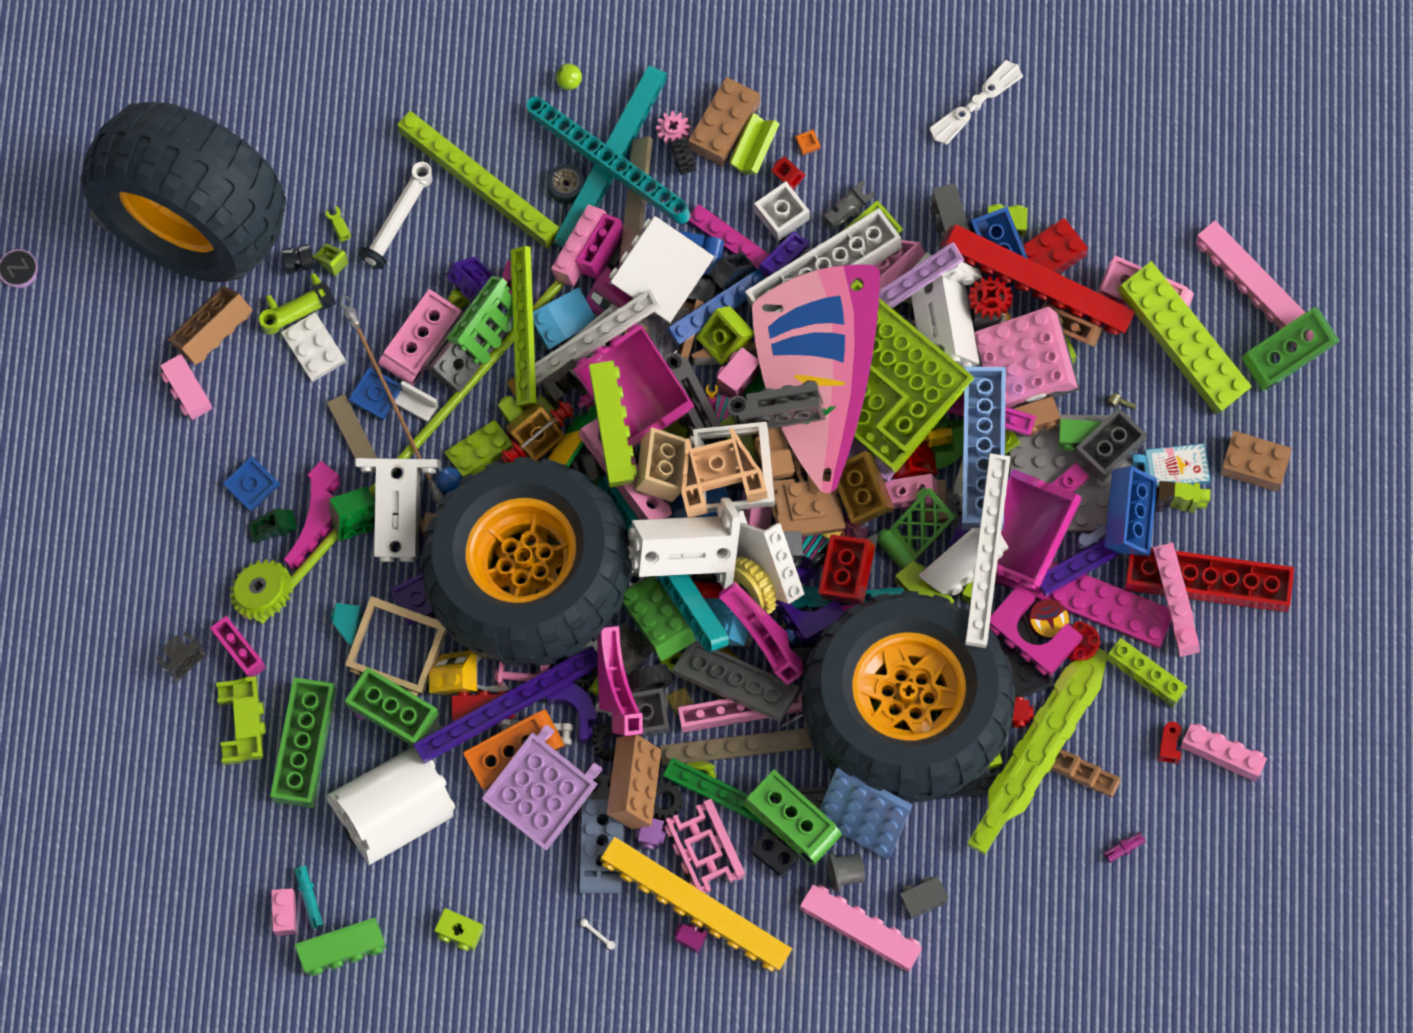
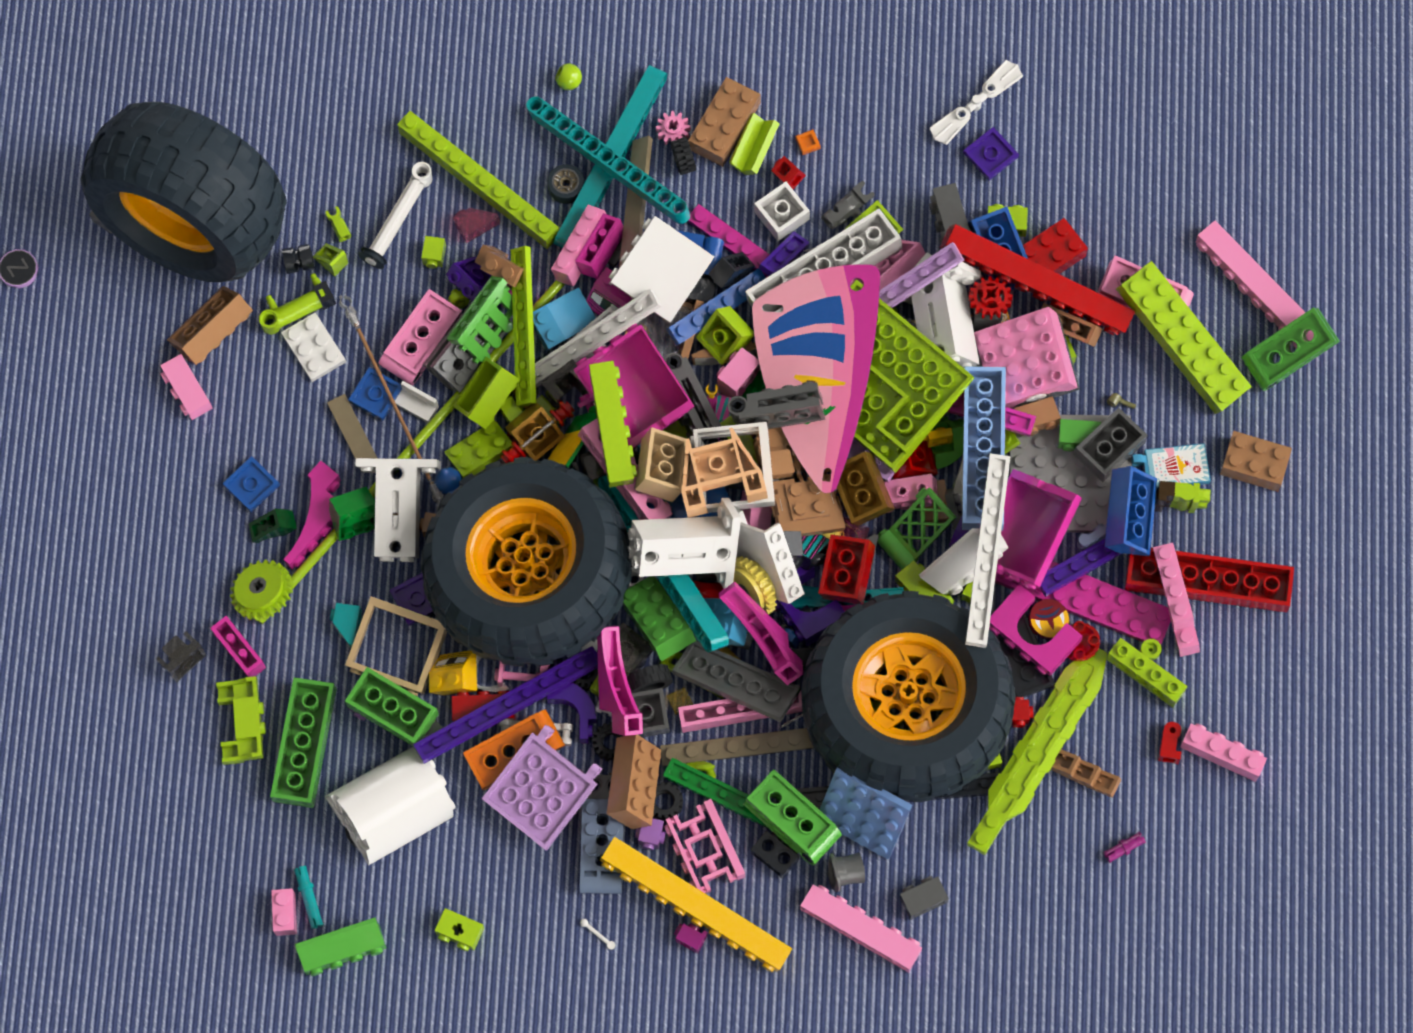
(433, 252): none -> lime brick
(474, 222): none -> clear pink slope
(486, 392): none -> lime piece
(496, 264): none -> medium nougat arch
(991, 153): none -> dark purple plate
(1072, 478): dark pink plate -> none
(1153, 646): none -> lime tile

